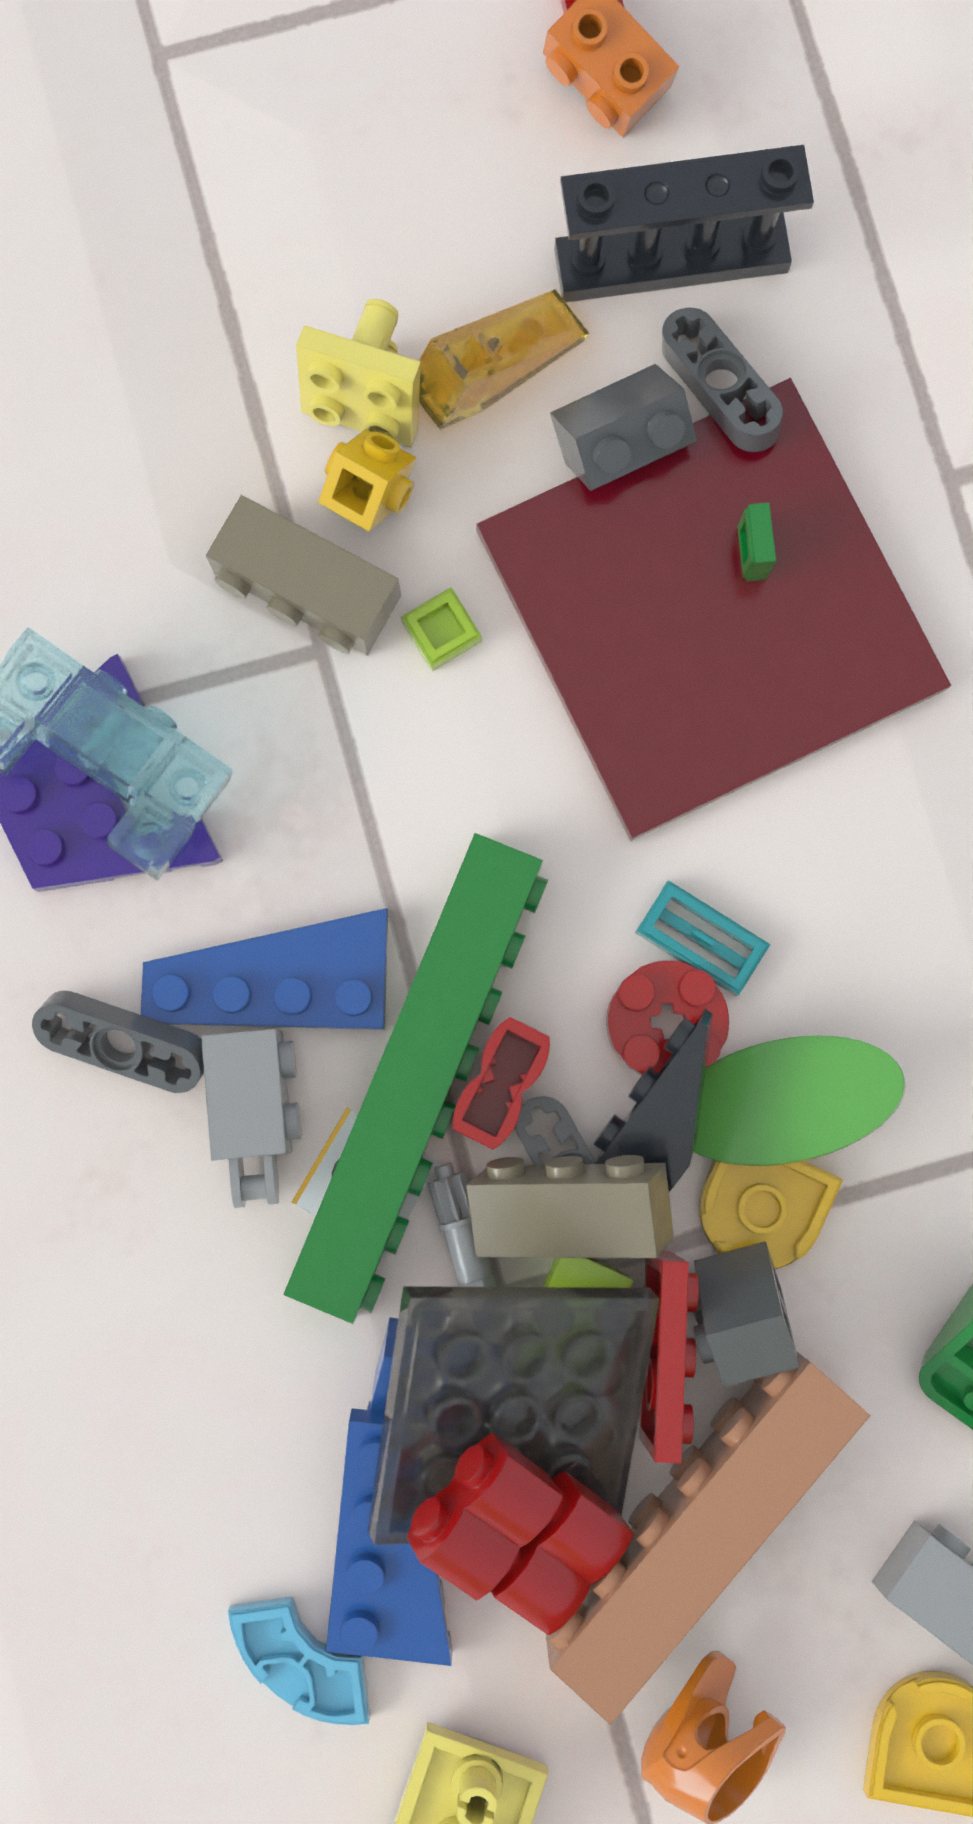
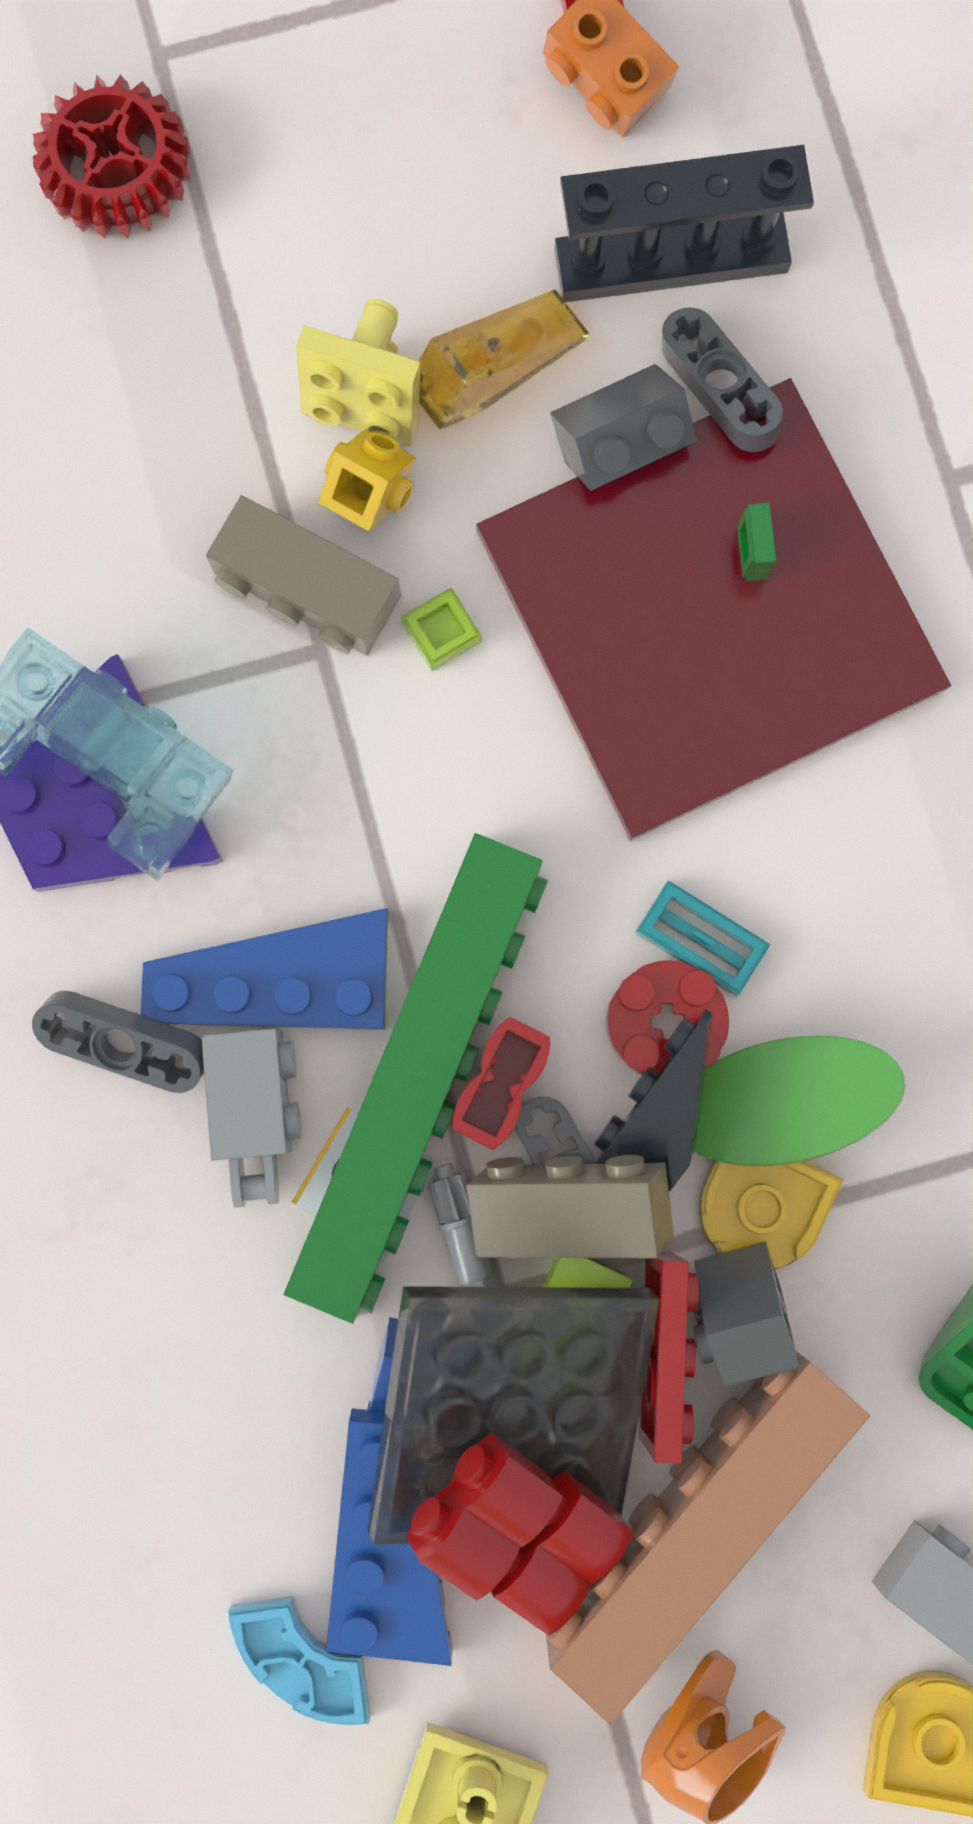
(118, 180): none -> red gear

